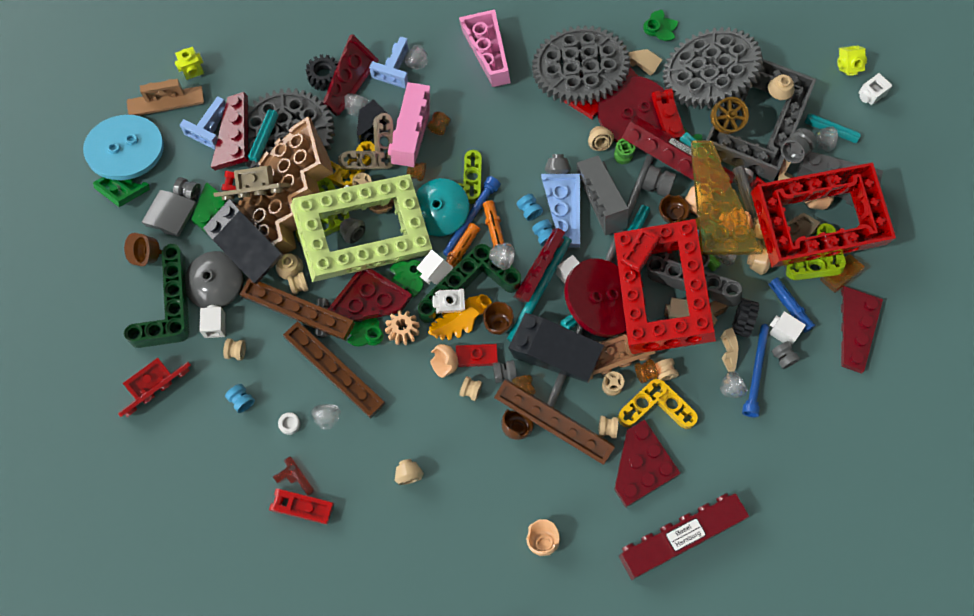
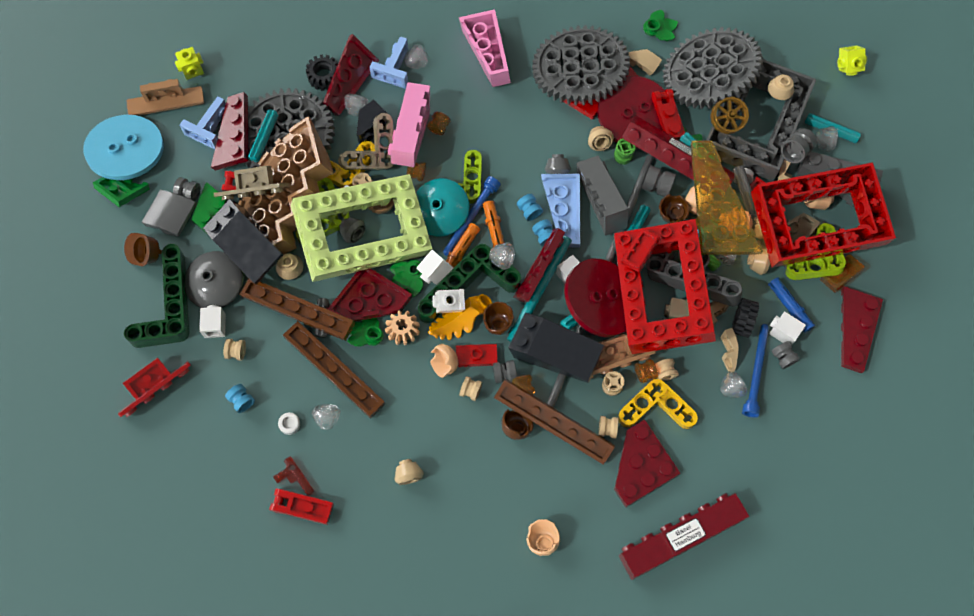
(298, 283): tan wheel -> none
(871, 92): white brick -> none

